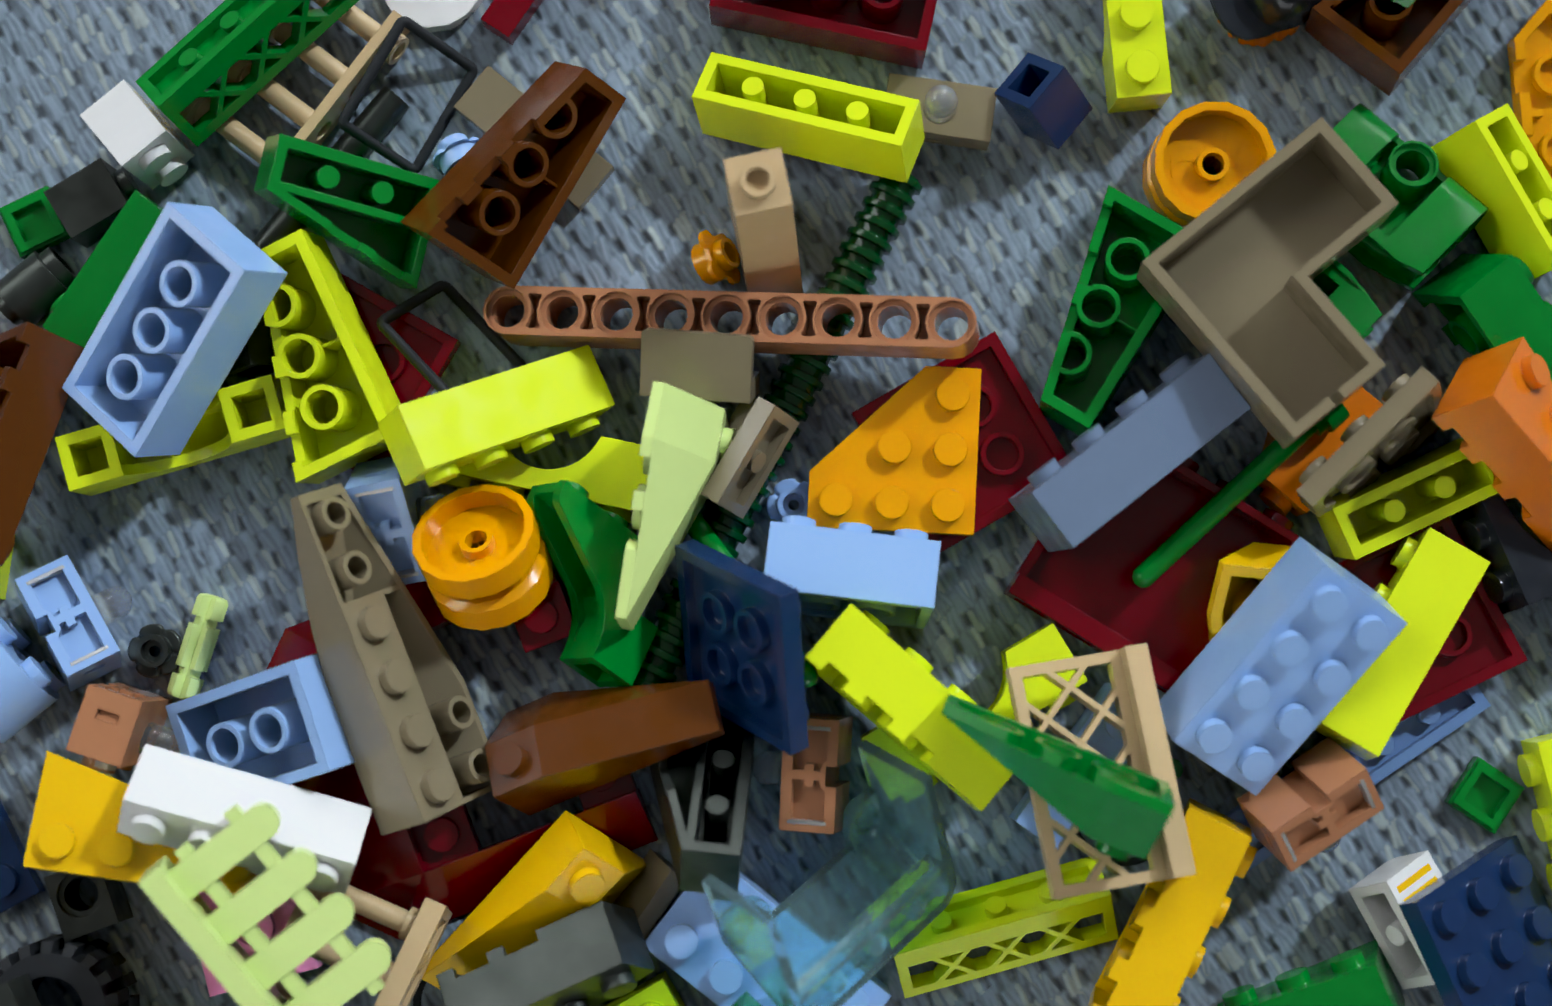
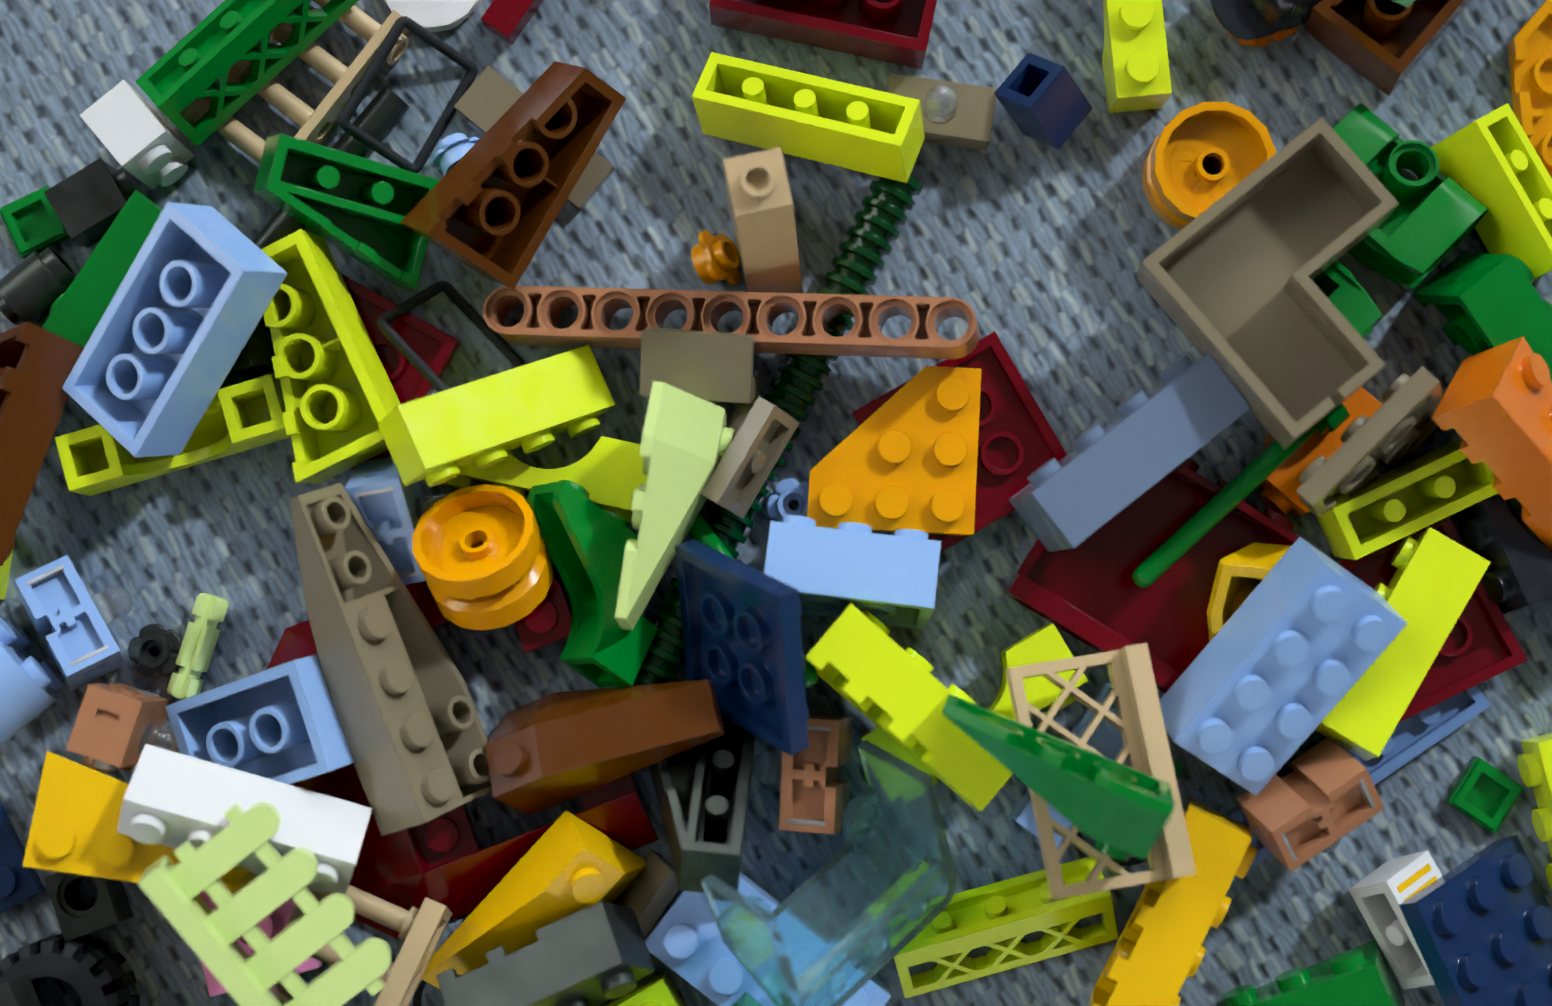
(1108, 314): green wedge -> none

